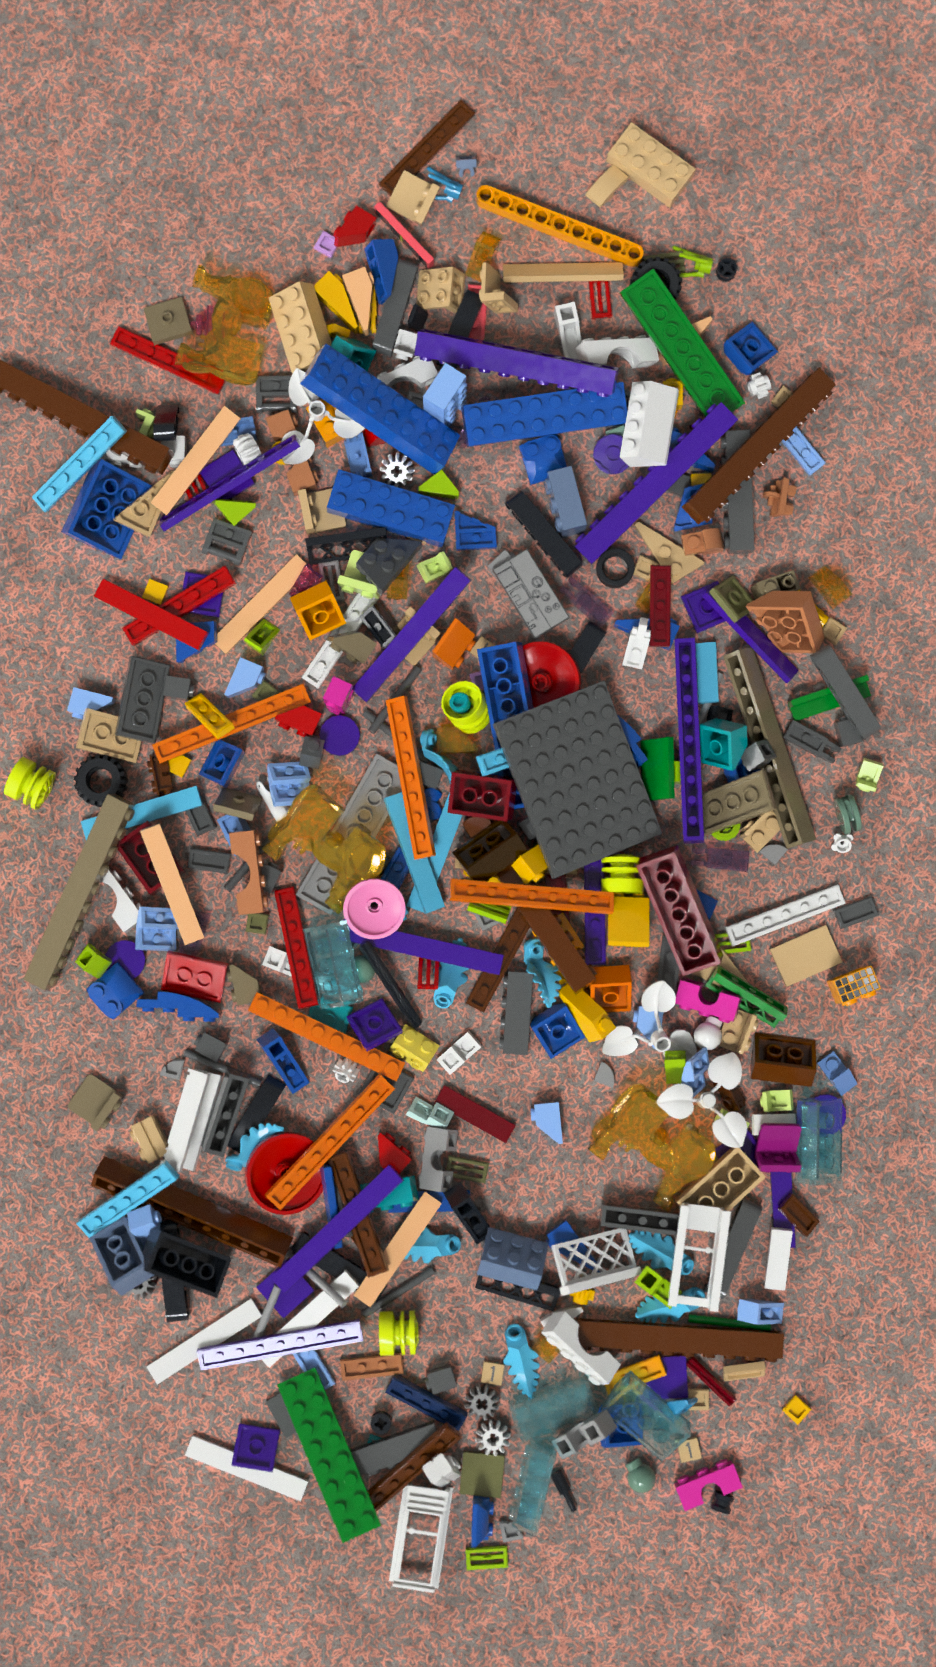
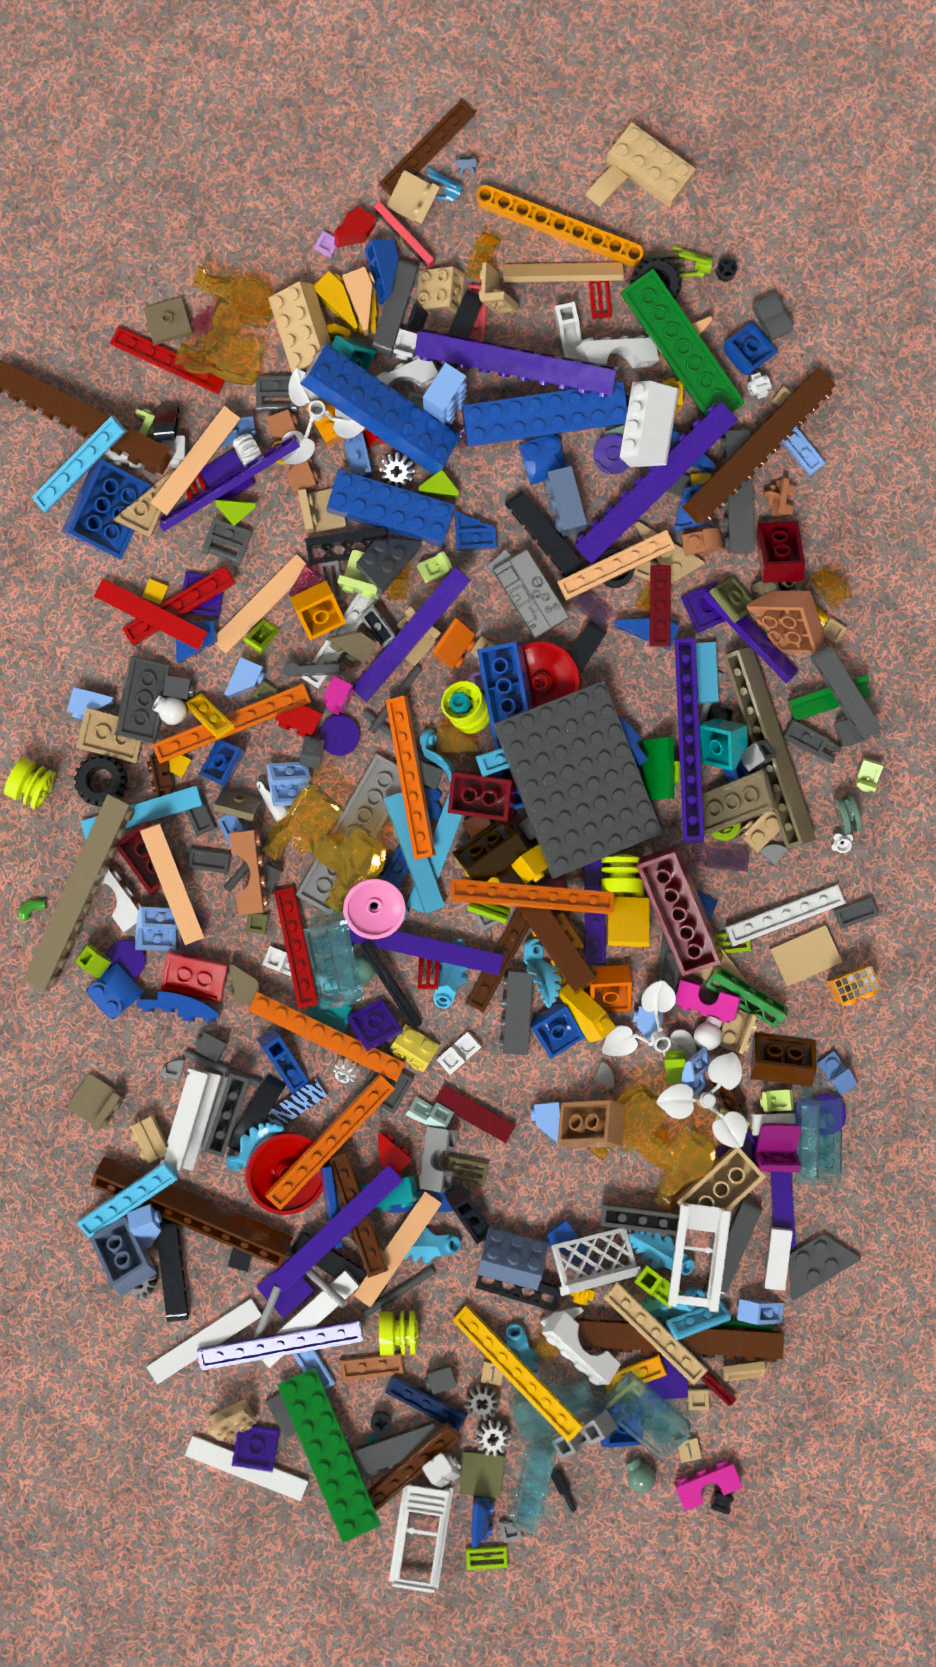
(30, 905): none -> bright green arm
(170, 709): none -> white piece
(185, 1263): black slope -> none
(231, 1420): none -> tan bracket
(240, 1260): none -> black slope
(296, 1103): none -> tile
(312, 669): none -> dark grey hinge
(518, 1373): none -> yellow plate
(591, 1124): none -> medium nougat brick
(616, 565): none -> light nougat tile
(637, 645): white hinge -> none
(655, 1333): none -> tan tile
(681, 1405): dark azure slope -> none
(697, 1321): none -> medium azure tile
(772, 317): none -> dark grey brick
(780, 552): none -> dark red brick
(796, 1409): yellow tile -> none
(798, 1214): reddish brown tile -> none
(817, 1263): none -> dark grey wing

